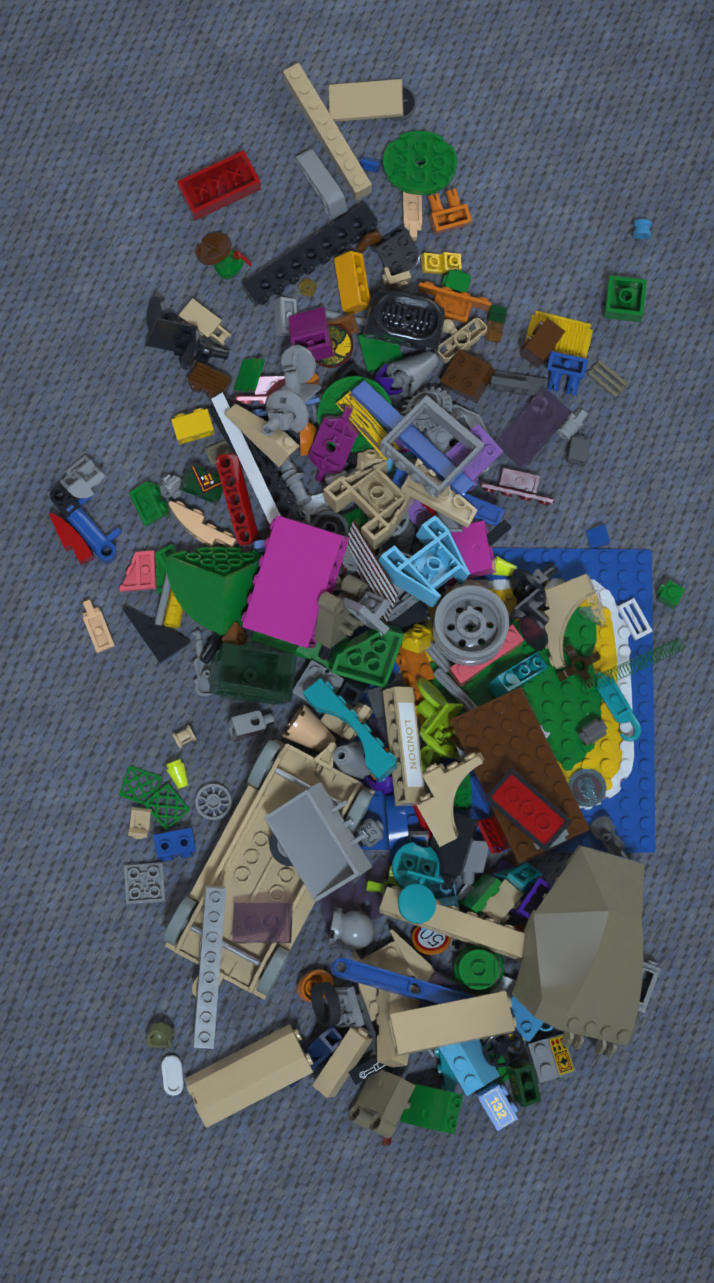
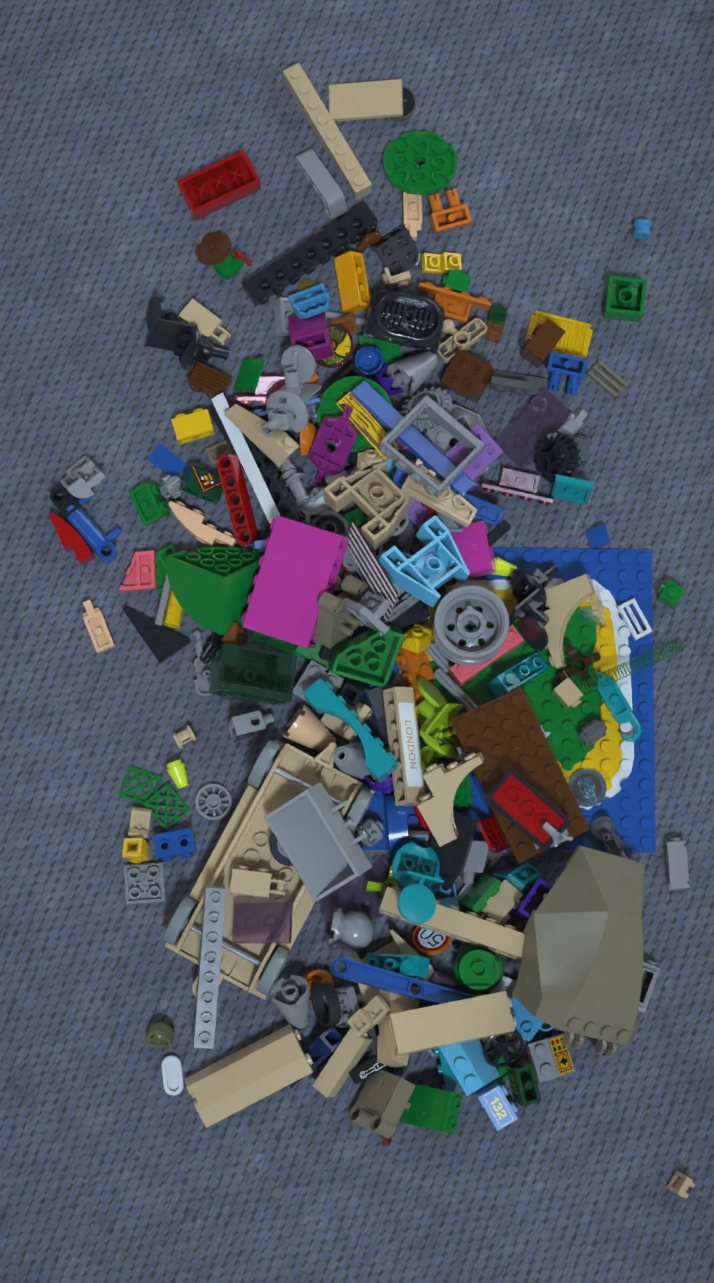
(134, 852): none -> yellow brick
(166, 461): none -> blue sticker
(254, 883): none -> tan brick
(292, 1000): none -> light grey cone
(310, 301): none -> dark azure slope
(316, 493): none -> light grey piece
(369, 360): none -> blue hair
(369, 1016): none -> tan slope
(370, 164): blue slope -> none
(402, 964): none -> teal slope
(555, 834): none -> light grey bar
(557, 456): none -> black gear
(568, 694): none -> tan brick
(571, 489): none -> teal tile
(676, 864): none -> light grey window
(680, 1184): none -> tan tile

